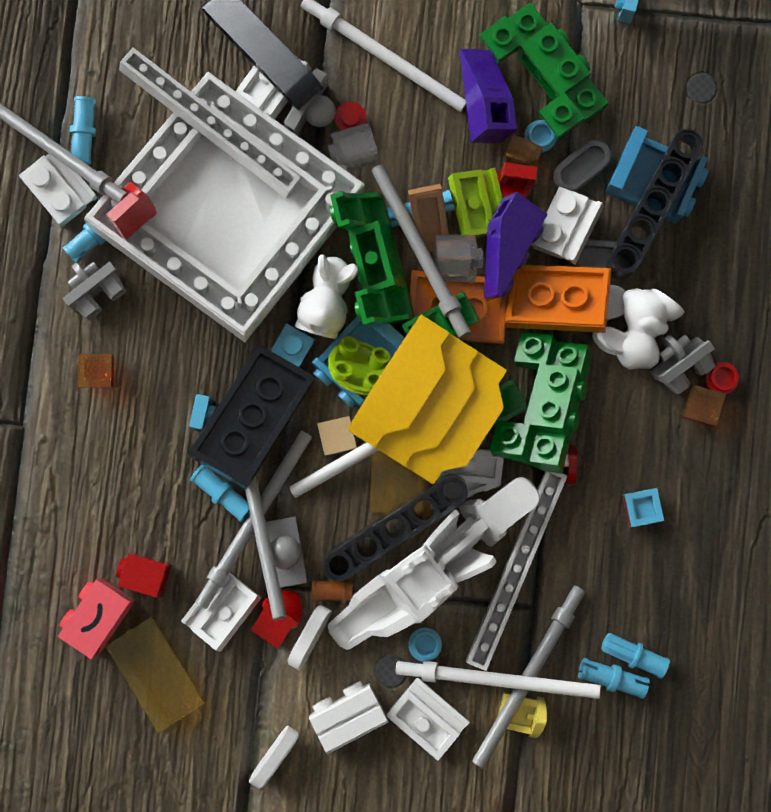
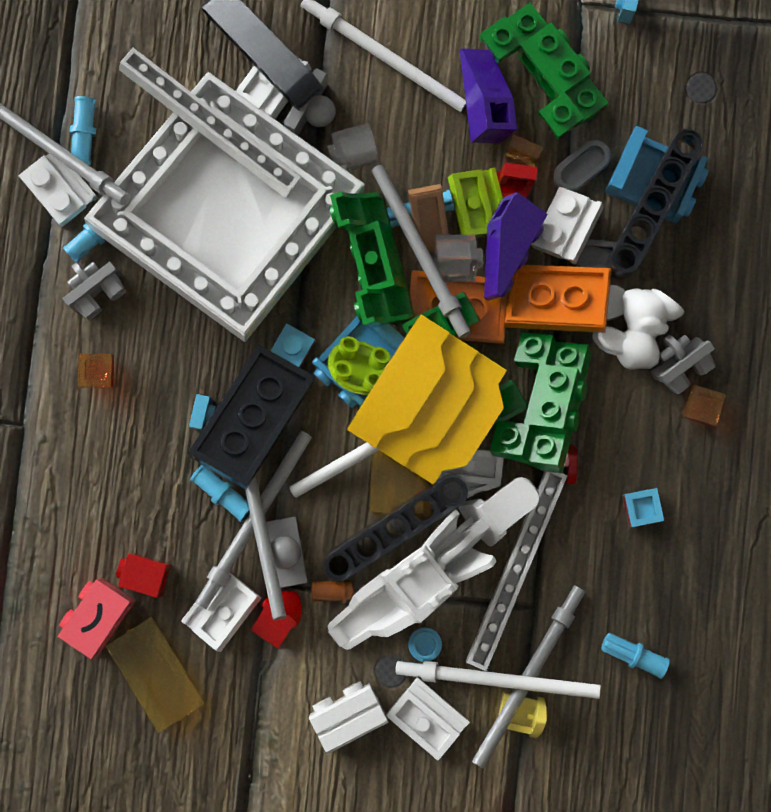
(131, 211): red tile -> none
(274, 757): white tile -> none
(309, 637): white tile -> none
(323, 309): white animal -> none
(336, 437): tan tile -> none
(350, 115): red plate -> none
(540, 134): medium azure plate -> none
(613, 678): medium azure pin -> none
(722, 378): red plate -> none

